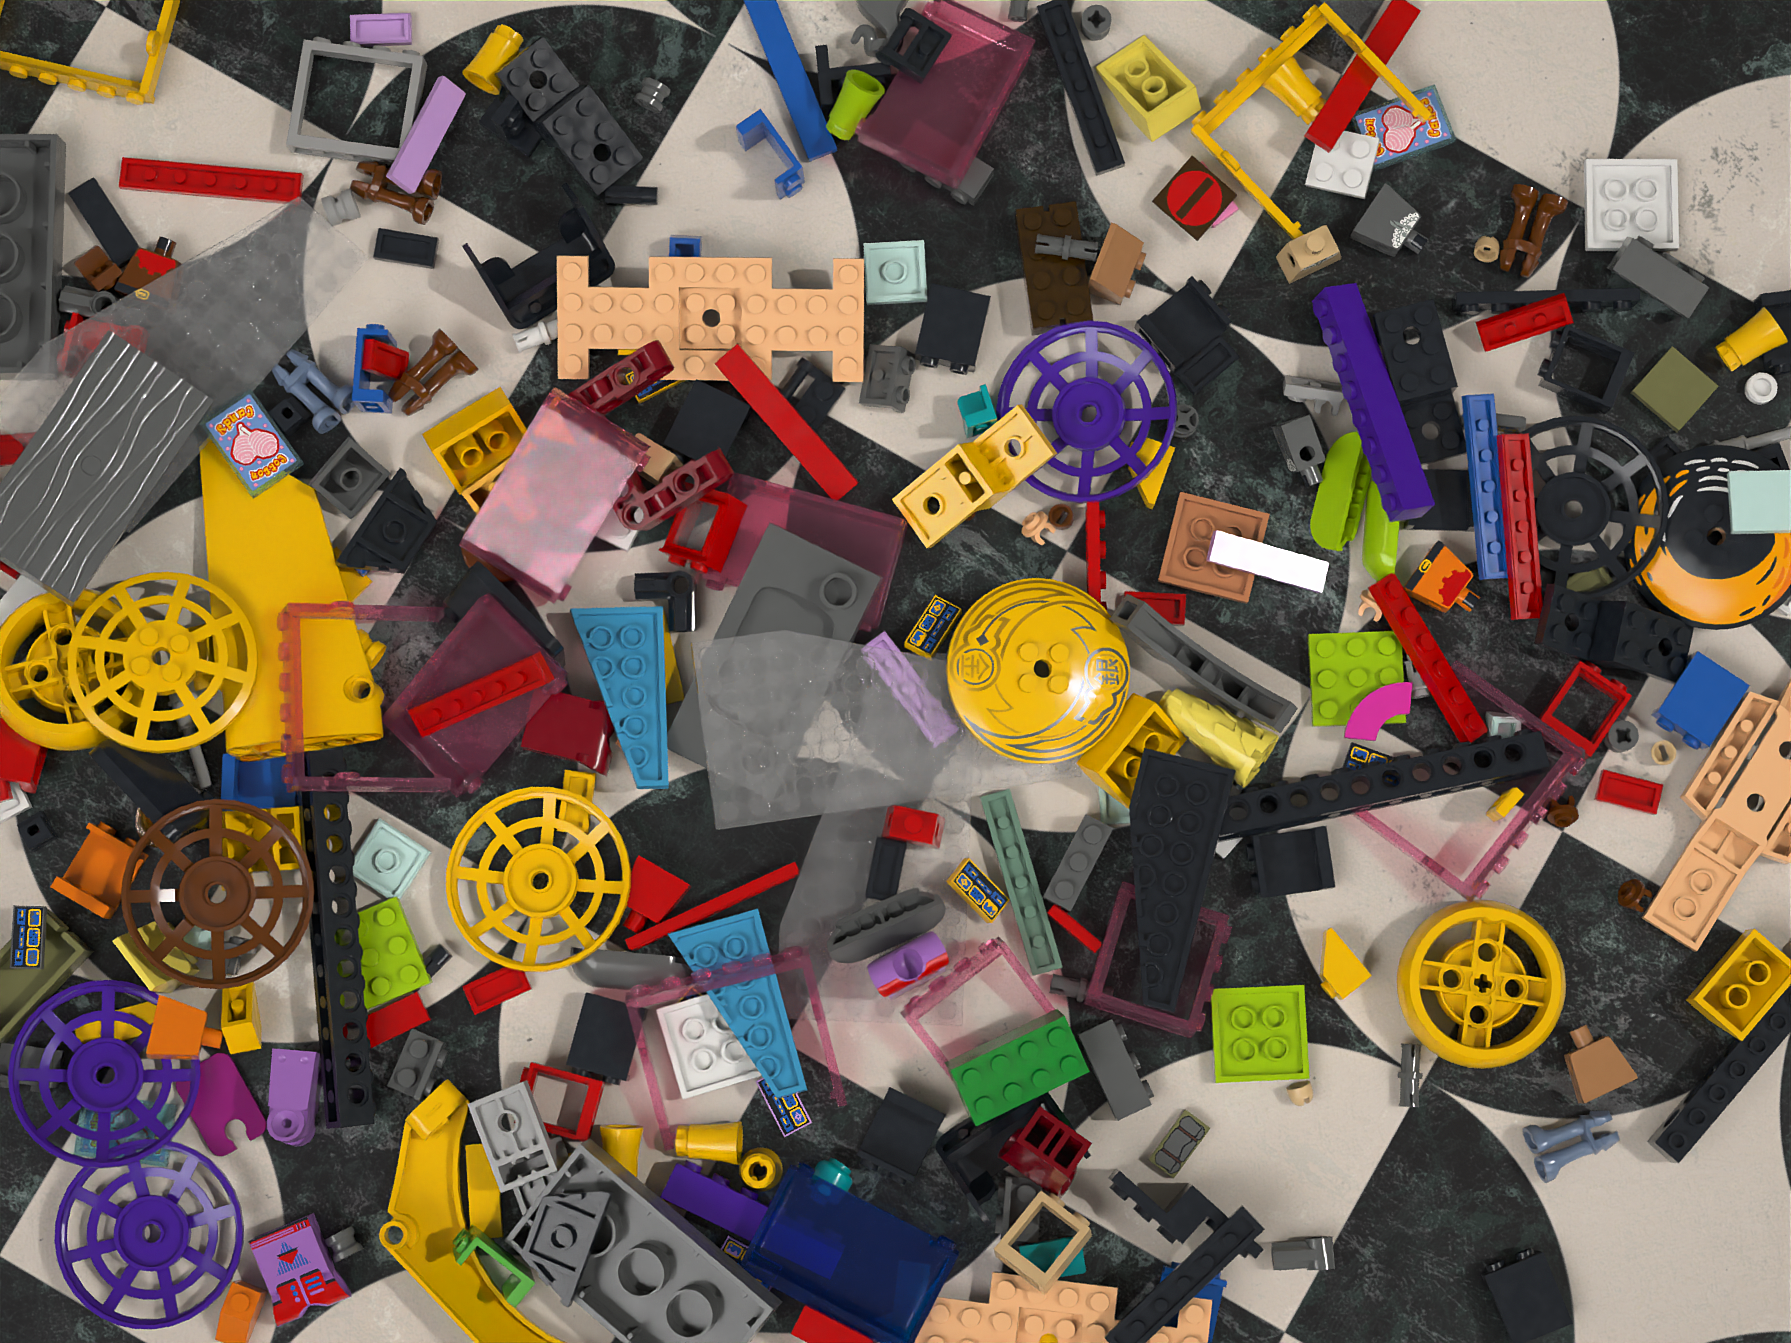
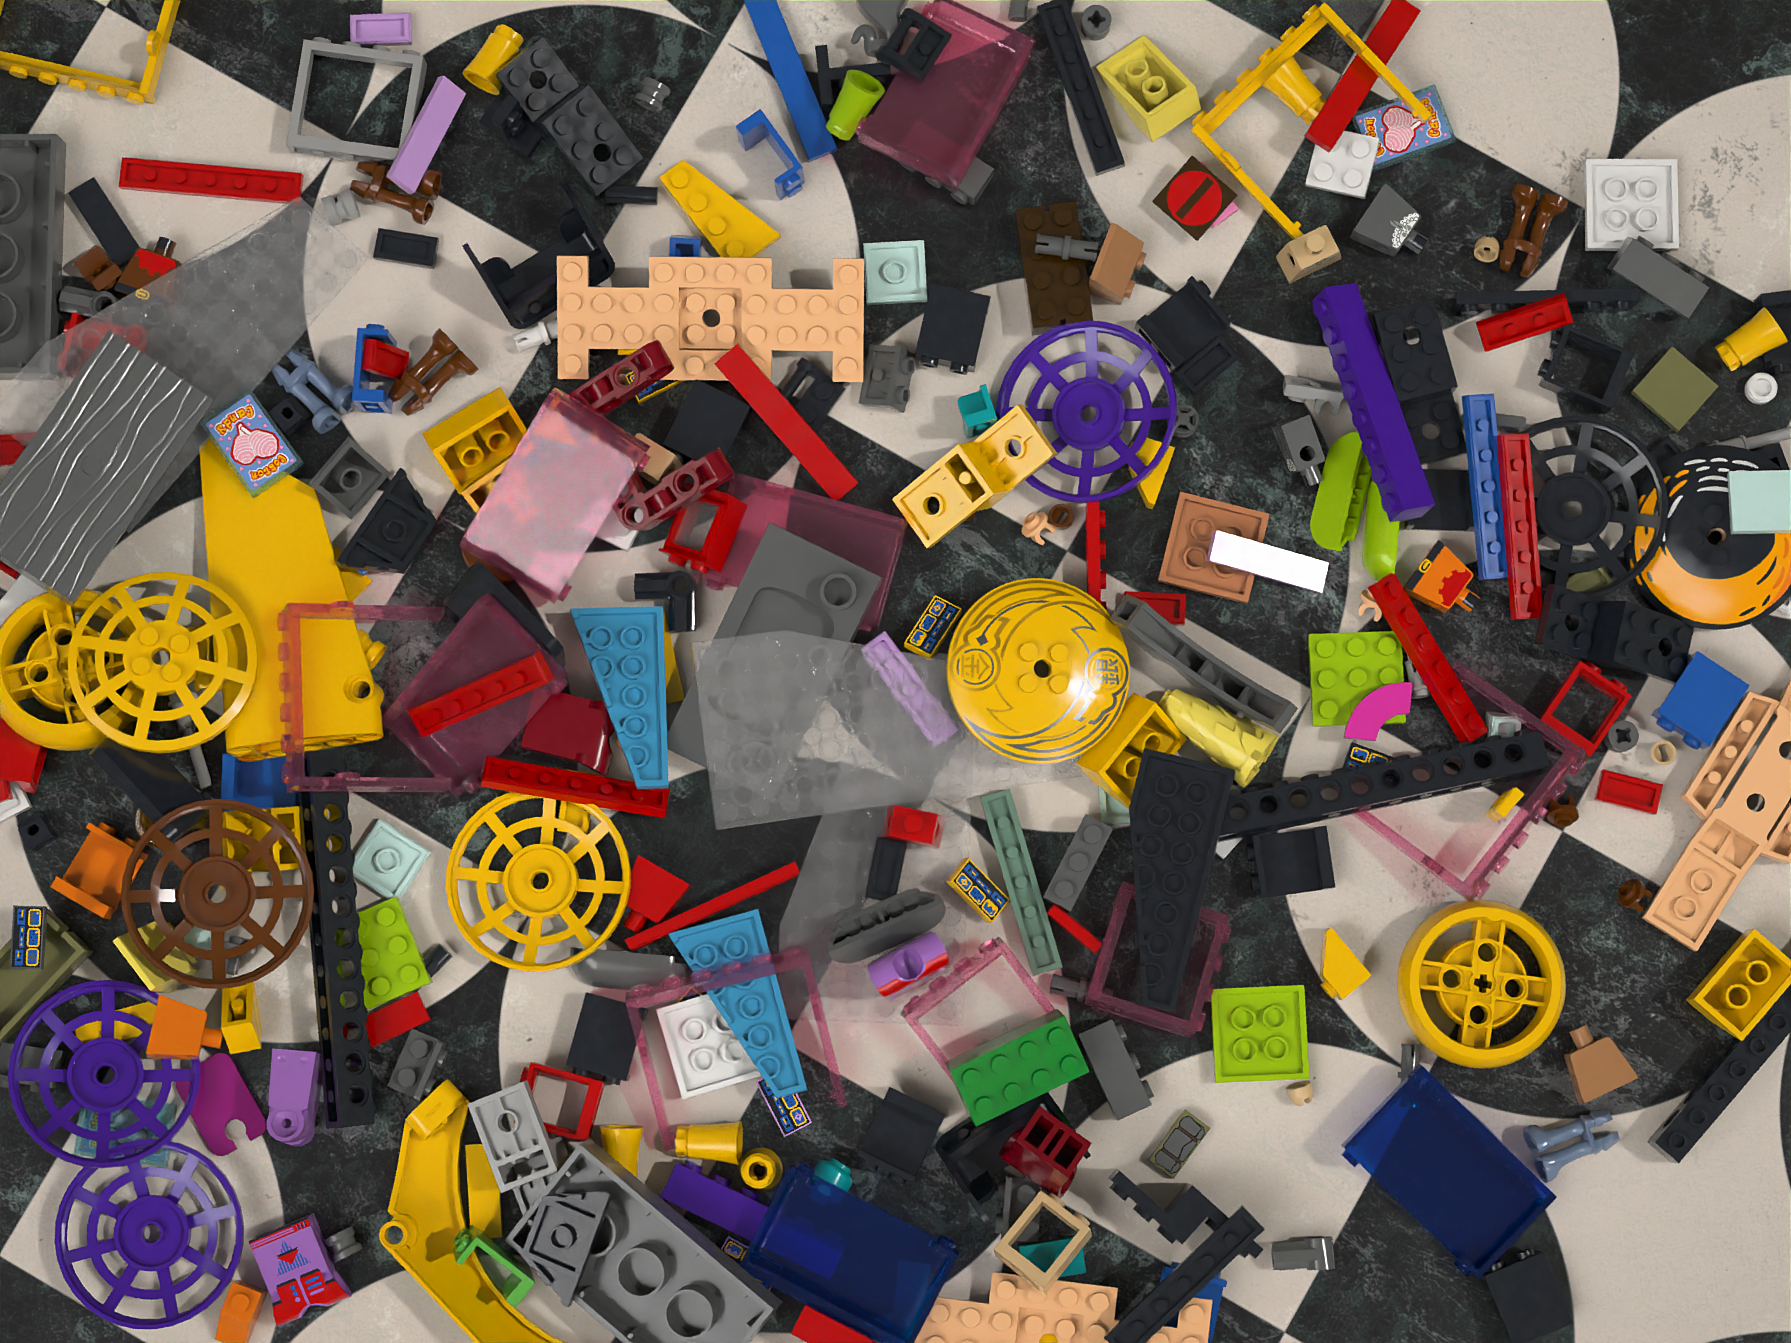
(496, 989): red tile -> none
(573, 787): none -> red tile
(718, 216): none -> yellow wing
(1448, 1171): none -> clear blue windscreen

